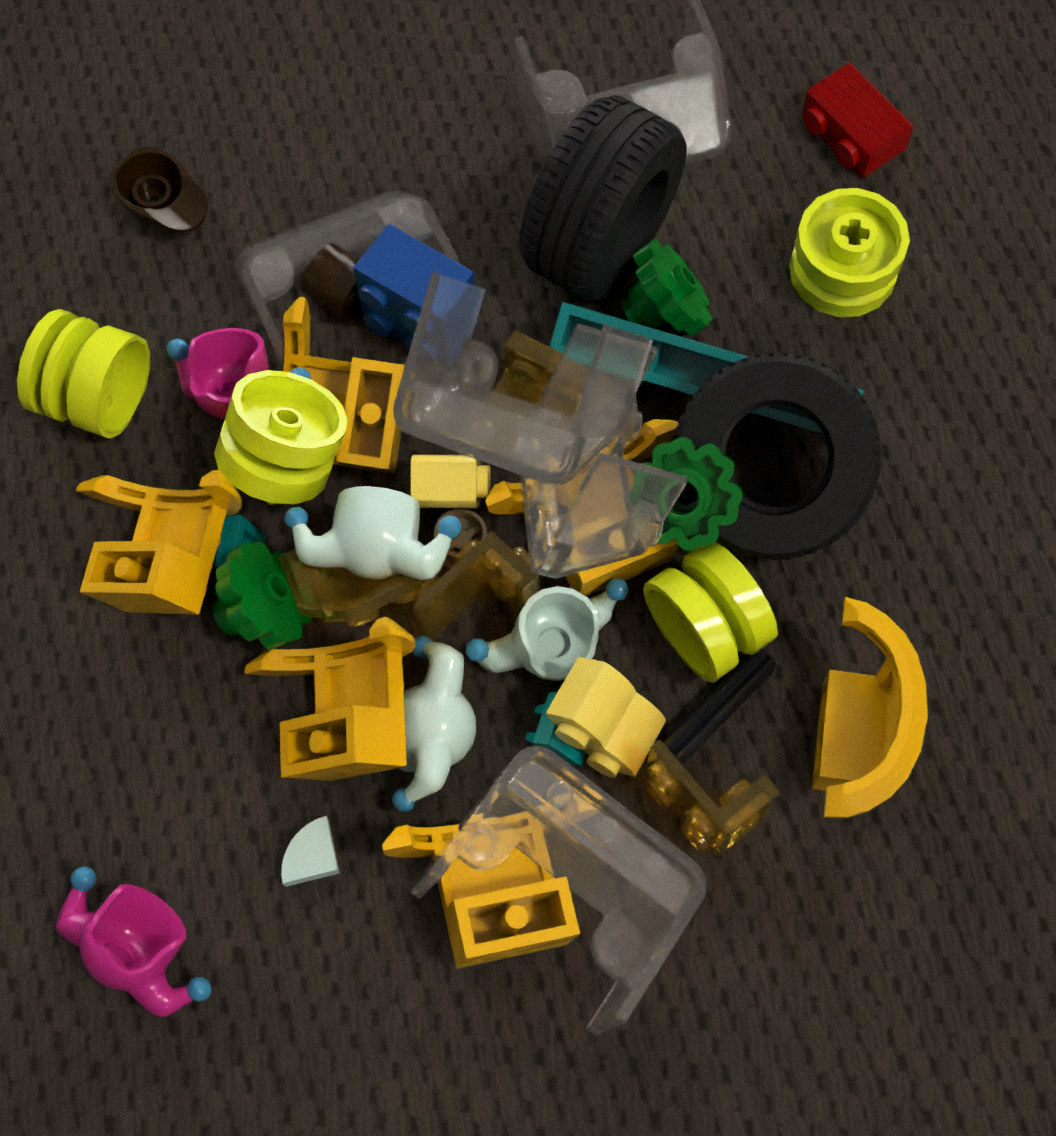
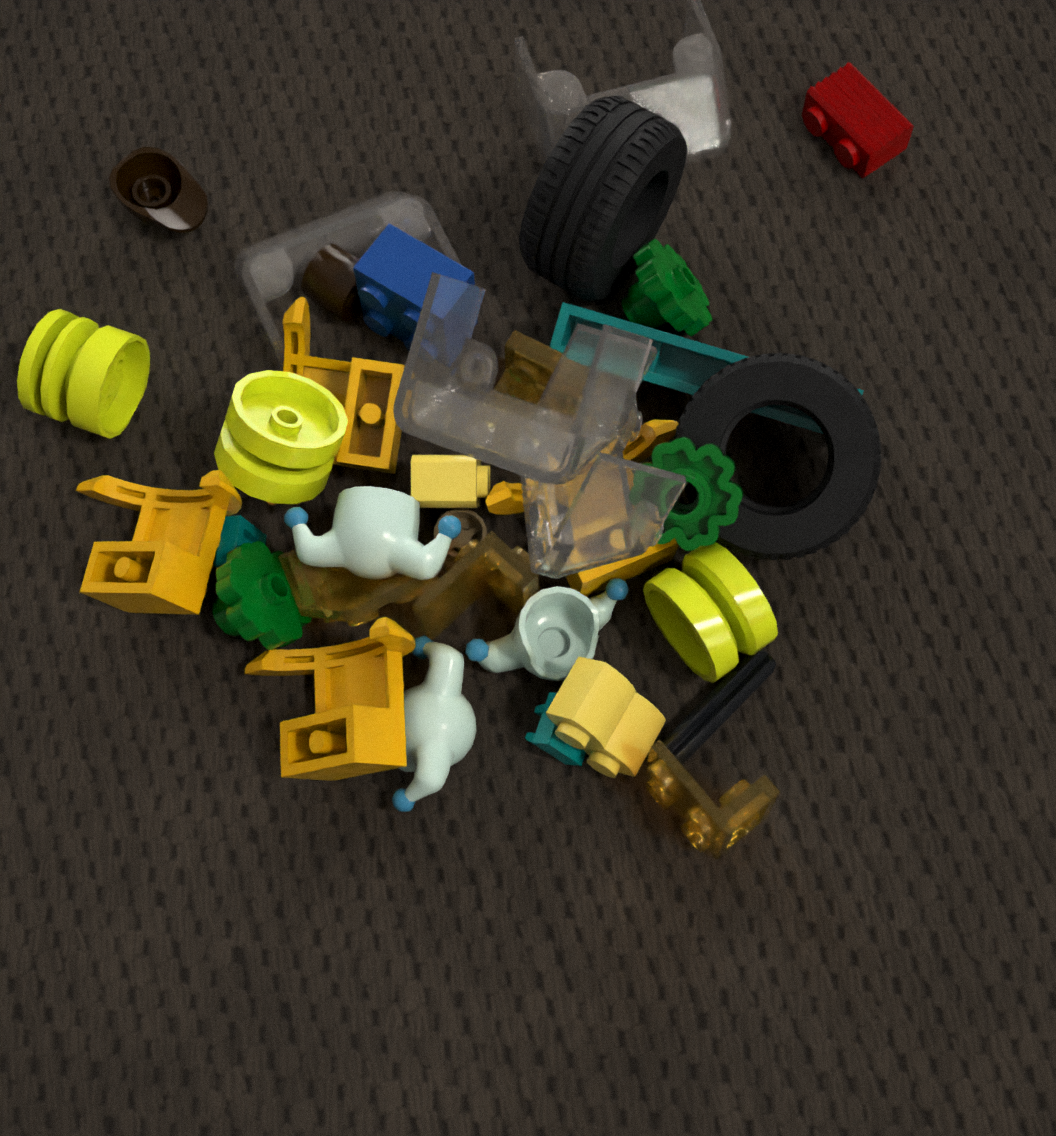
(129, 943): dark pink piece -> none
(216, 363): dark pink piece -> none
(310, 854): light aqua tile -> none
(494, 910): yellow piece -> none
(609, 860): clear windscreen -> none
(848, 252): neon yellow wheel -> none
(870, 723): yellow piece -> none

